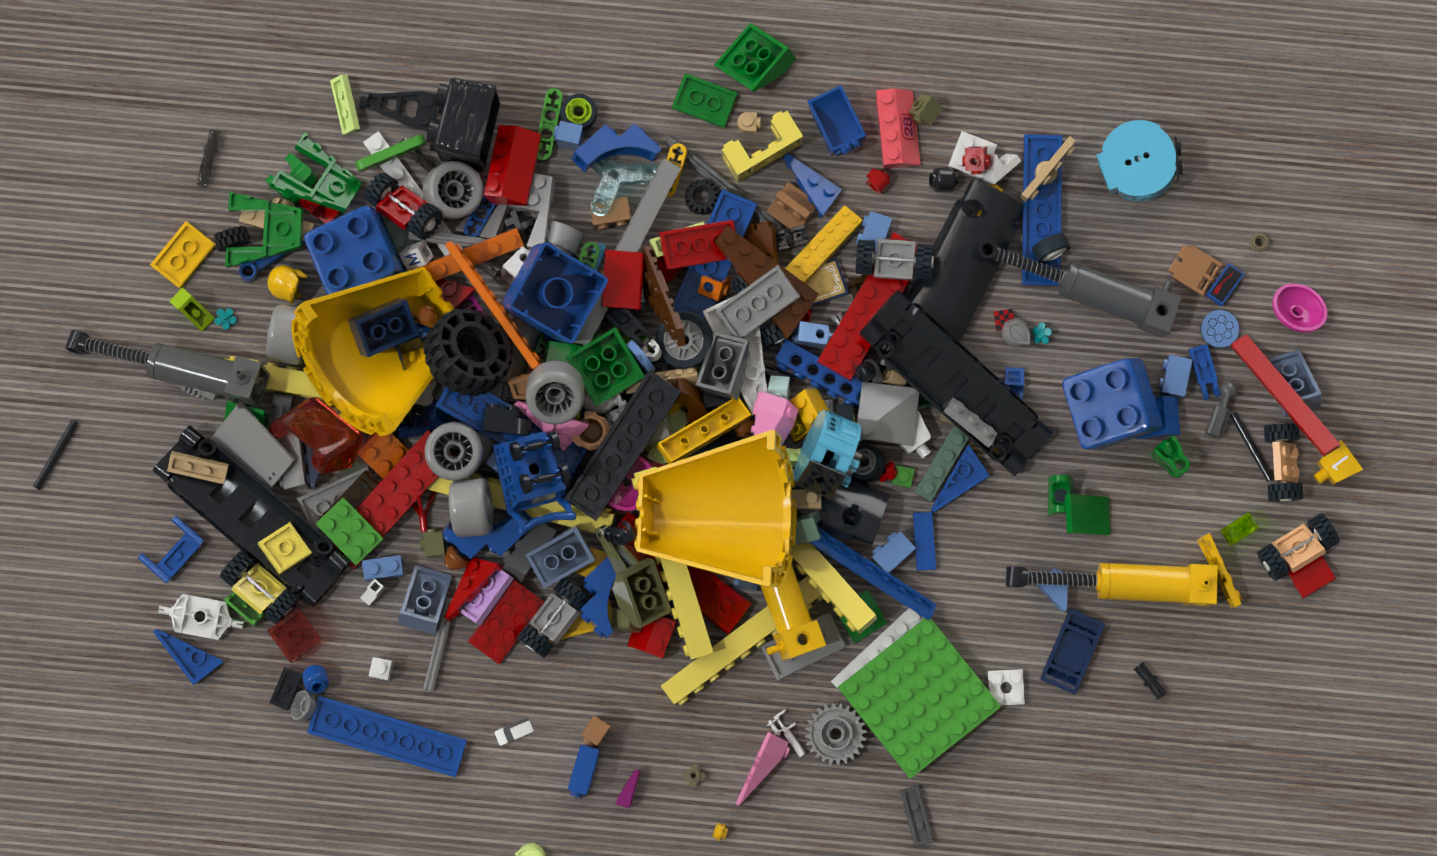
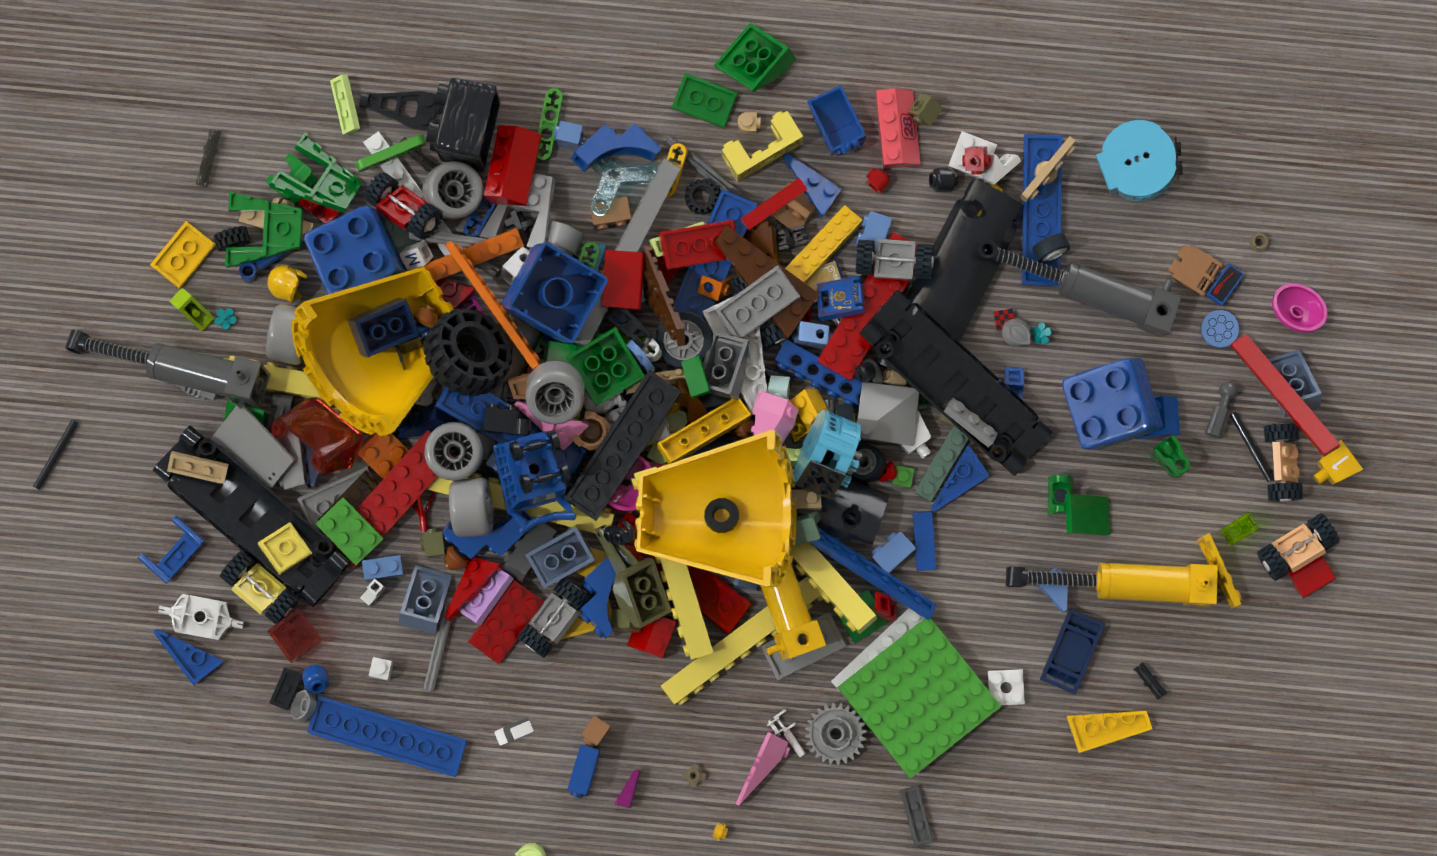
(244, 609): bright green hinge -> none
(583, 102): wheel -> none
(695, 377): none -> green tile
(721, 527): none -> black tyre
(774, 203): none -> red sticker
(844, 295): none -> blue container
(885, 607): none -> red slope
(1101, 729): none -> yellow wing
(1175, 376): medium blue brick -> none
(1204, 370): blue hinge -> none

